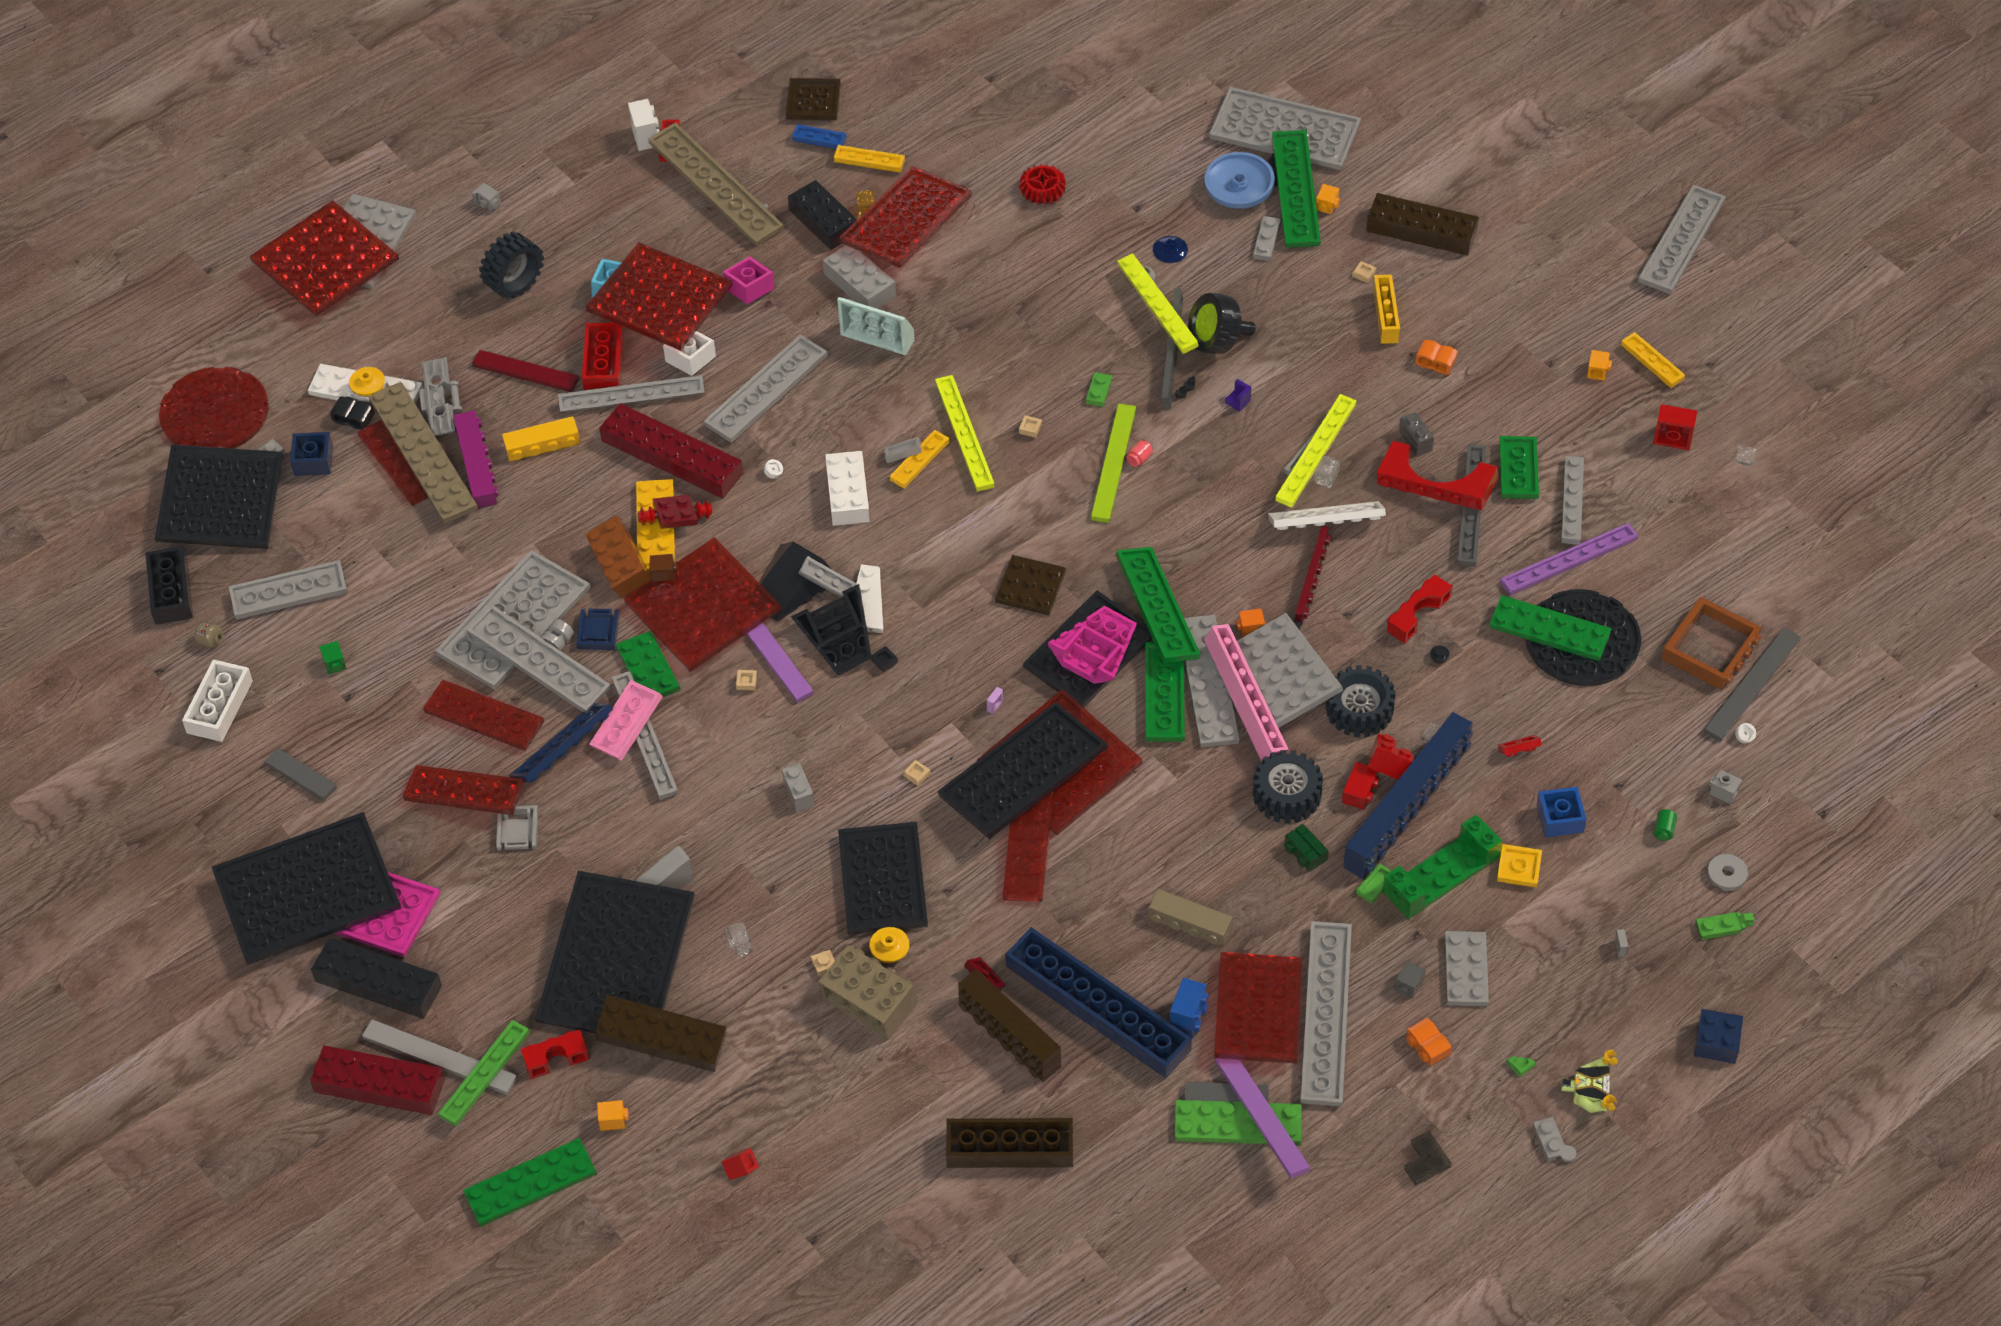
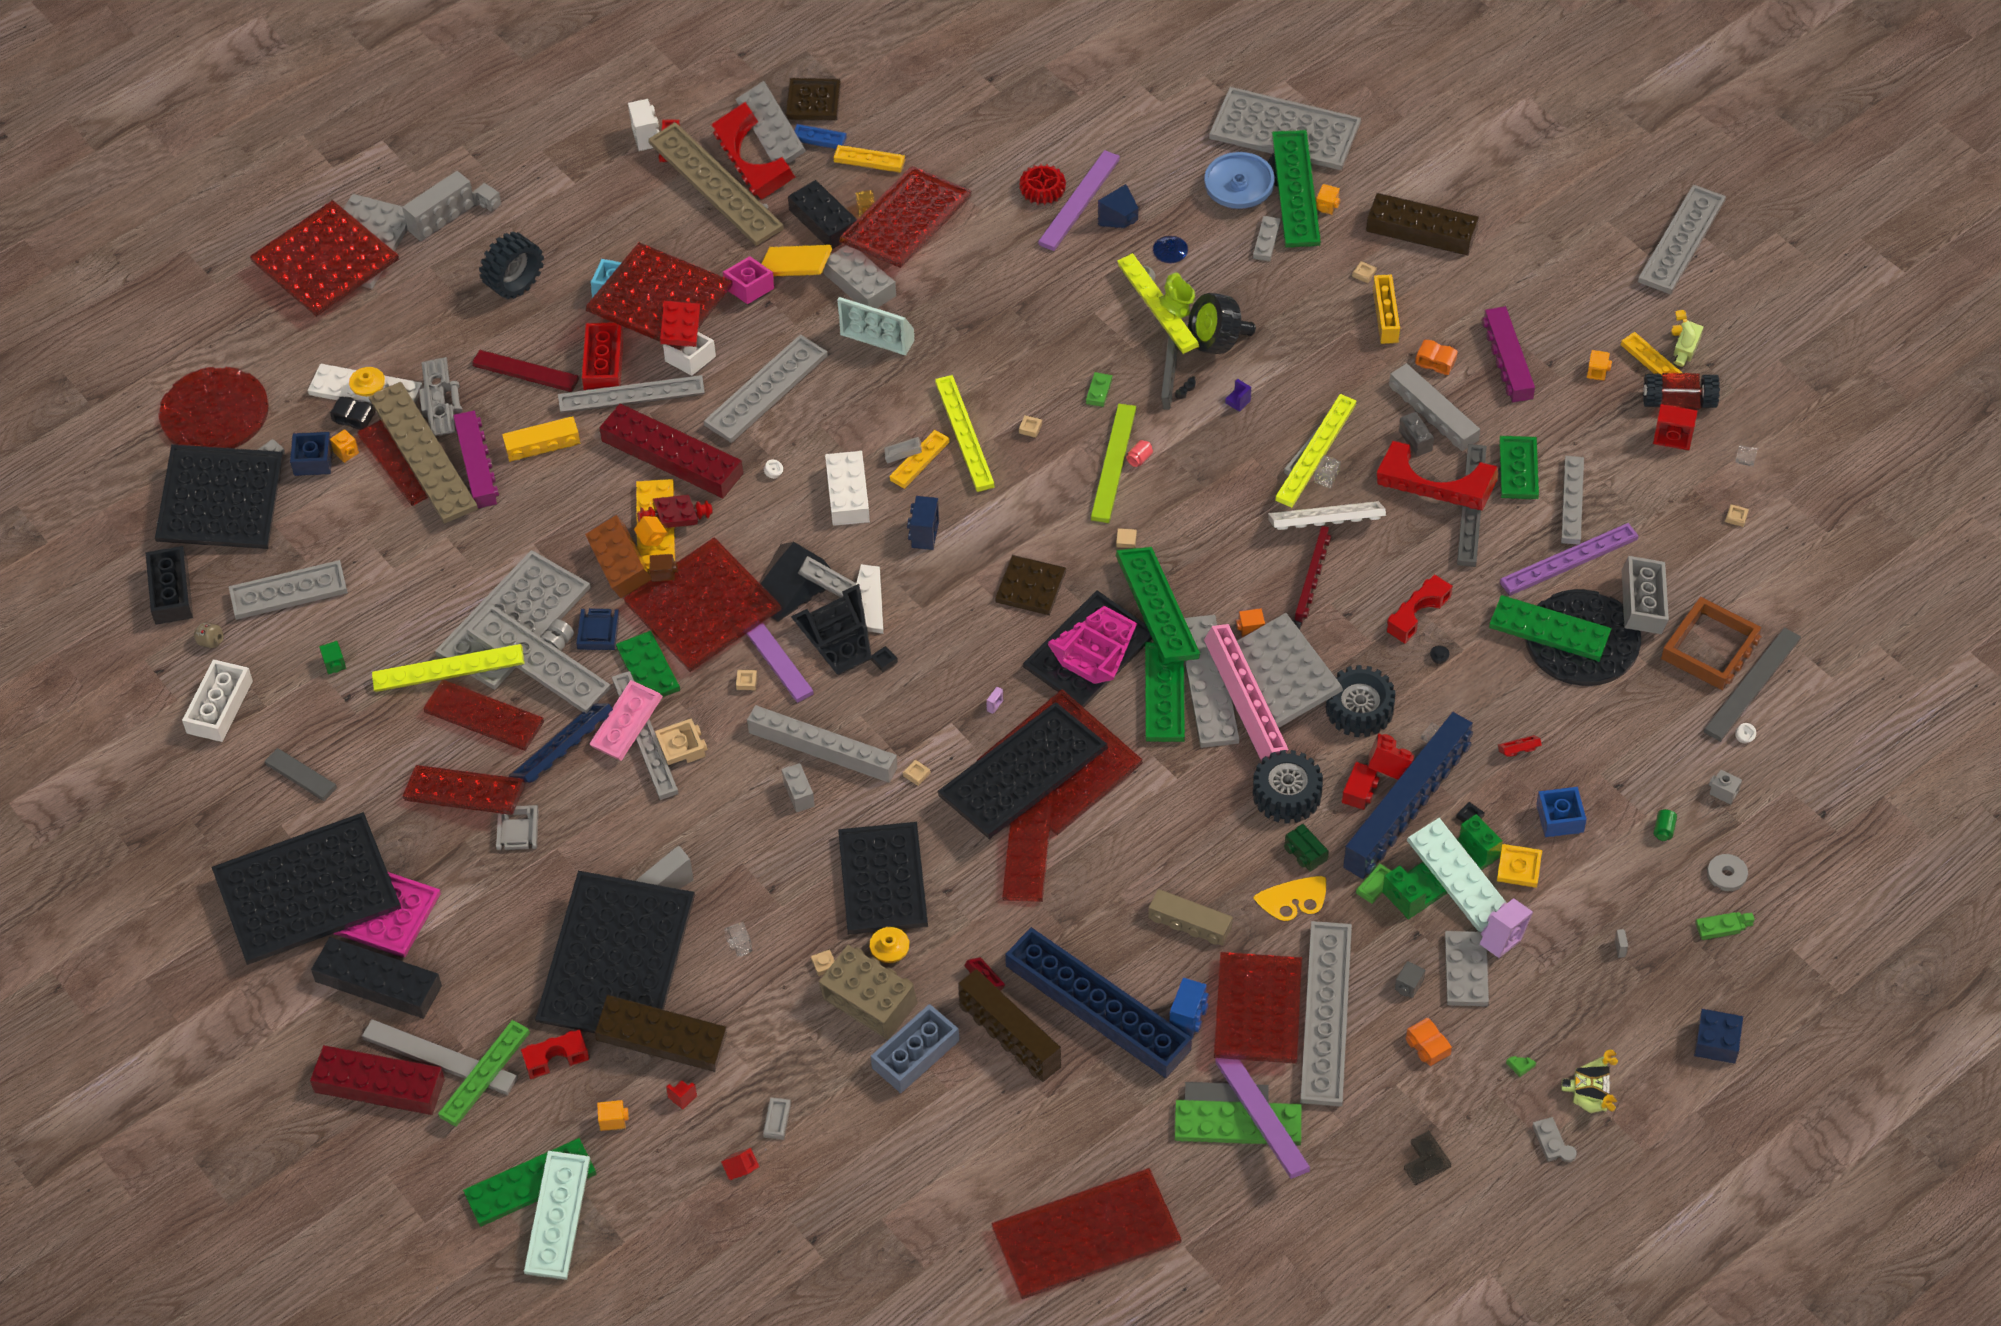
(344, 446): none -> light orange brick
(438, 206): none -> light grey brick
(448, 668): none -> neon yellow plate
(557, 1215): none -> light aqua plate
(650, 531): none -> light orange brick
(680, 323): none -> red plate
(681, 742): none -> tan plate
(682, 1093): none -> red panel
(762, 177): none -> red arch
(772, 126): none -> light grey plate
(777, 1118): none -> light grey tile
(797, 260): none -> yellow tile
(822, 743): none -> light grey brick
(915, 1048): none -> sand blue brick
(924, 522): none -> dark blue brick
(1009, 1142): dark brown brick -> none
(1079, 200): none -> medium lavender tile
(1085, 1233): none -> clear red plate
(1117, 209): none -> dark blue slope
(1126, 538): none -> tan tile
(1177, 296): none -> lime piece
(1283, 894): none -> yellow piece
(1434, 407): none -> light grey brick
(1457, 872): none -> light aqua plate
(1469, 811): none -> black tile
(1505, 927): none -> lavender brick
(1508, 354): none -> magenta brick
(1644, 595): none -> light grey brick
(1681, 390): none -> plate
(1688, 340): none -> yellowish green torso
(1737, 515): none -> tan tile

